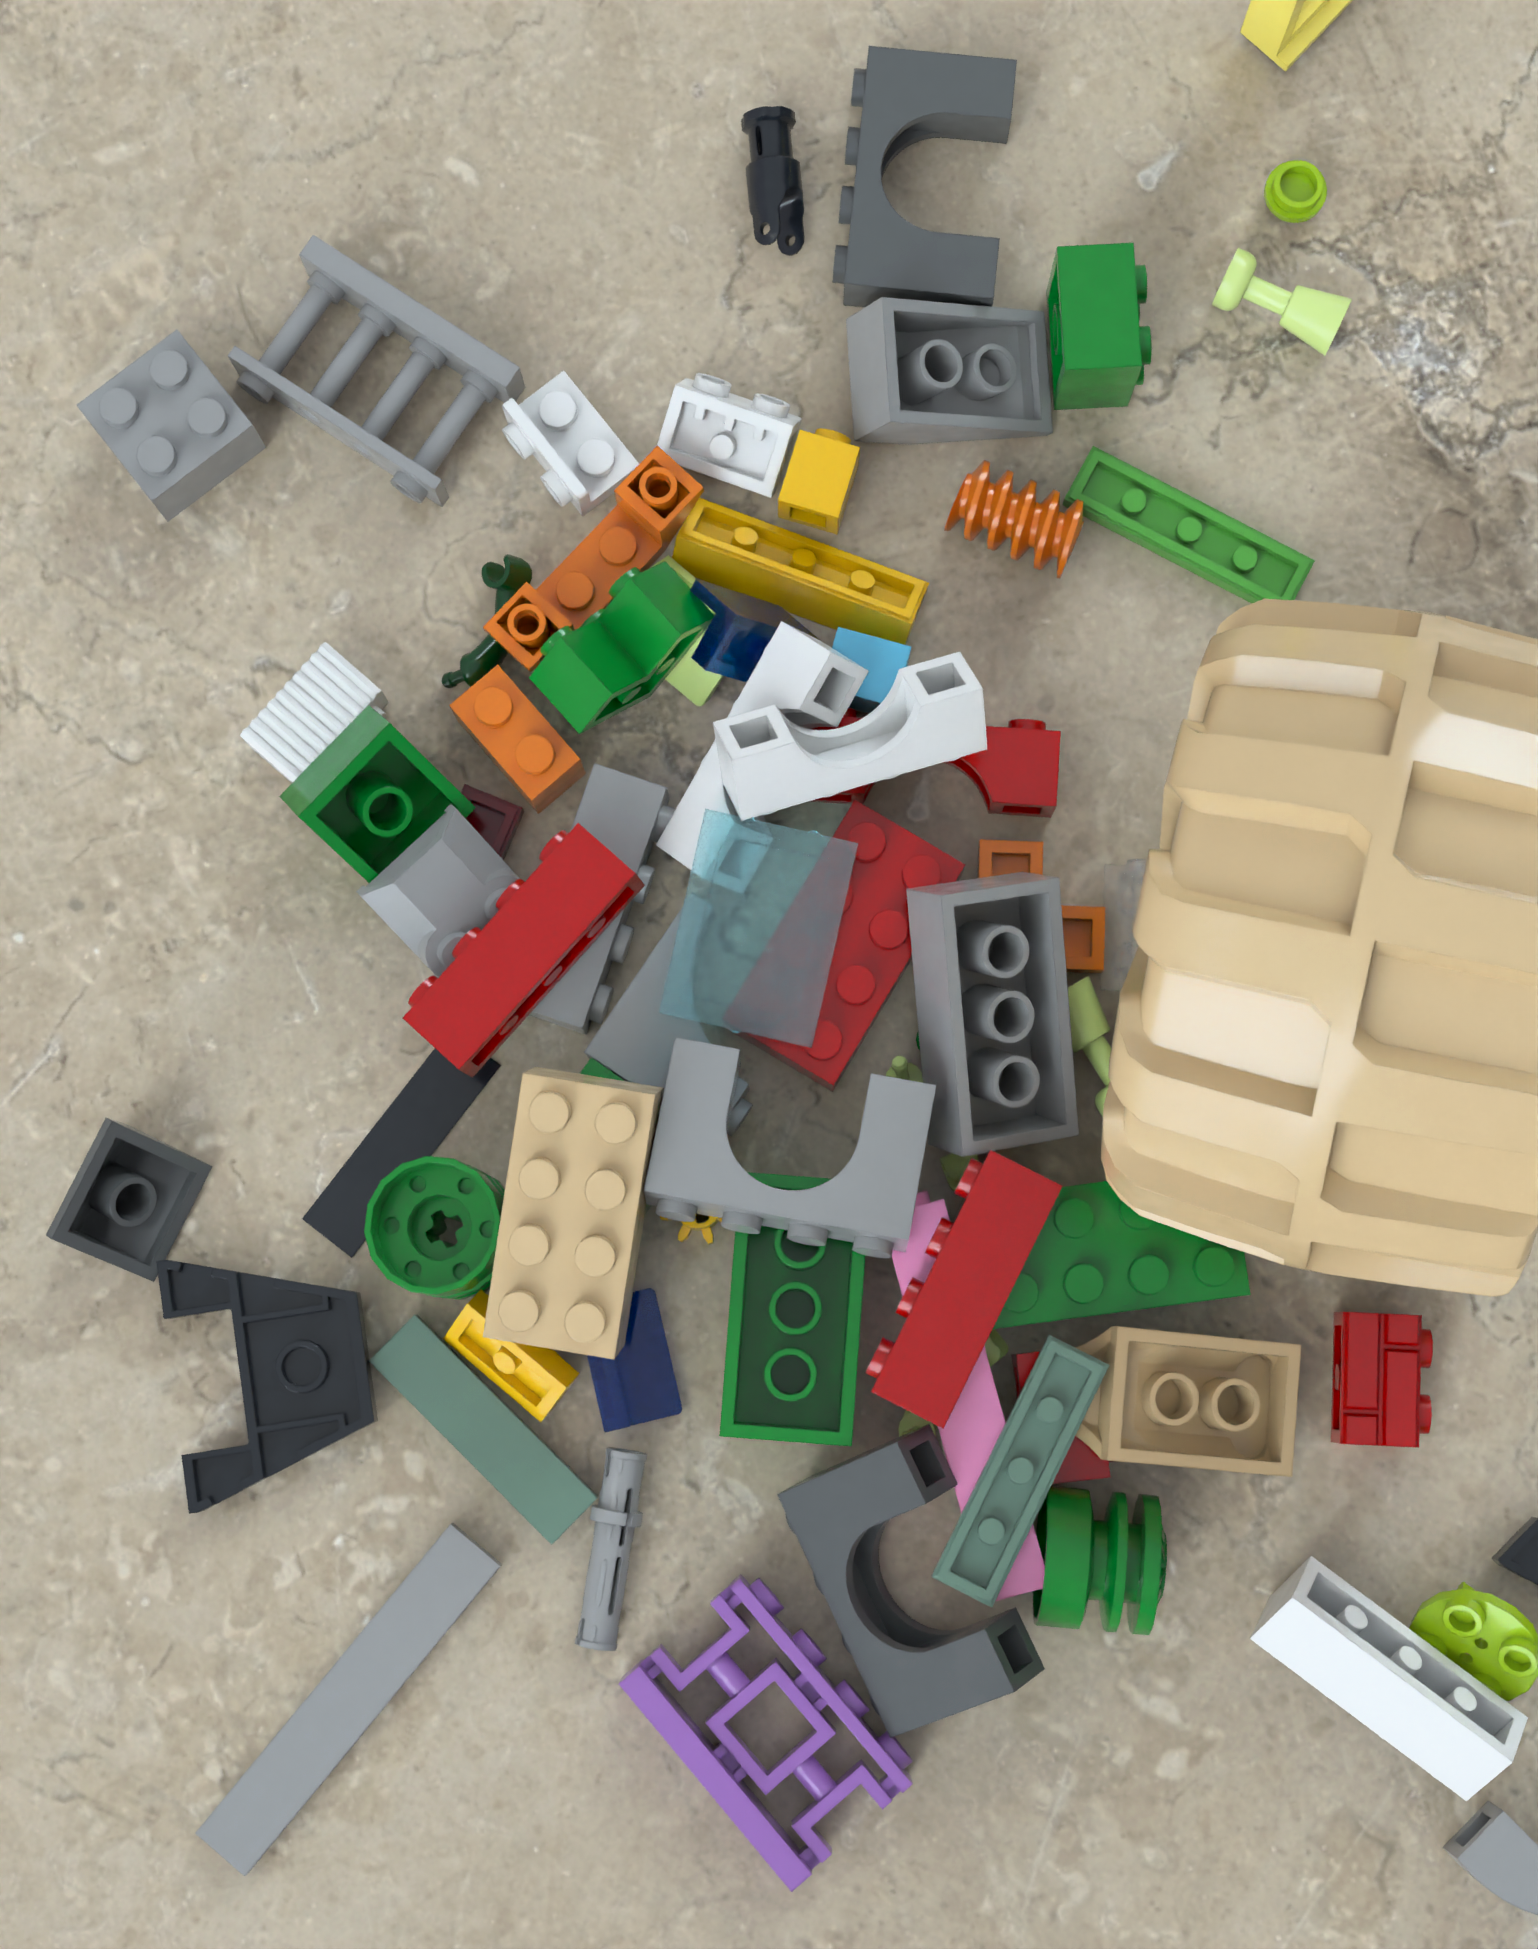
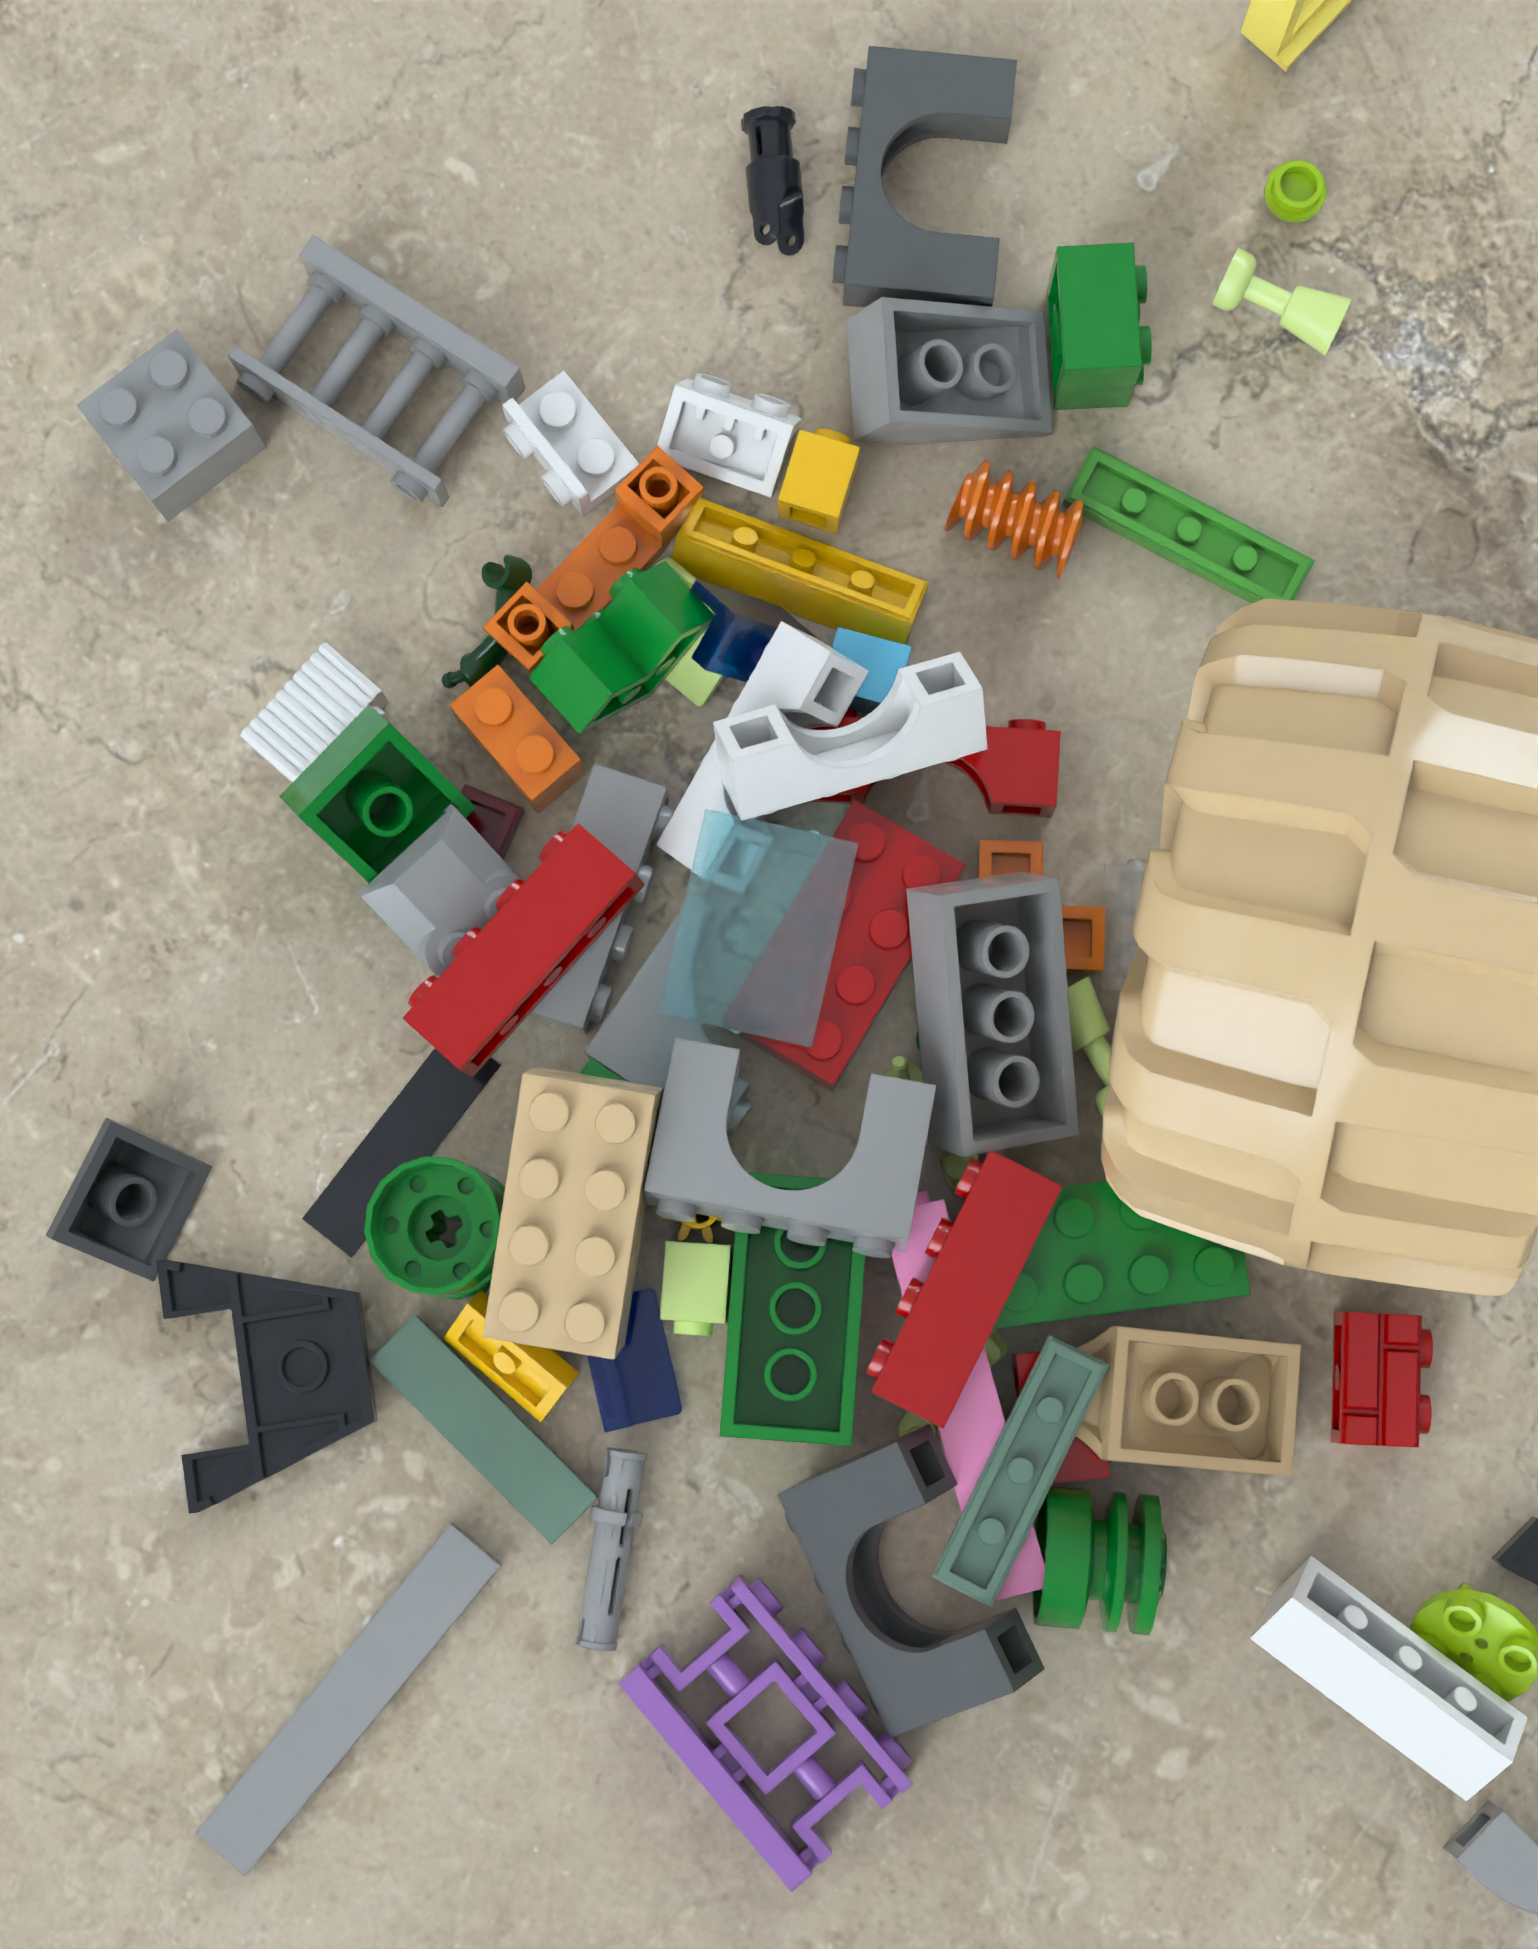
(695, 1286): none -> yellowish green brick

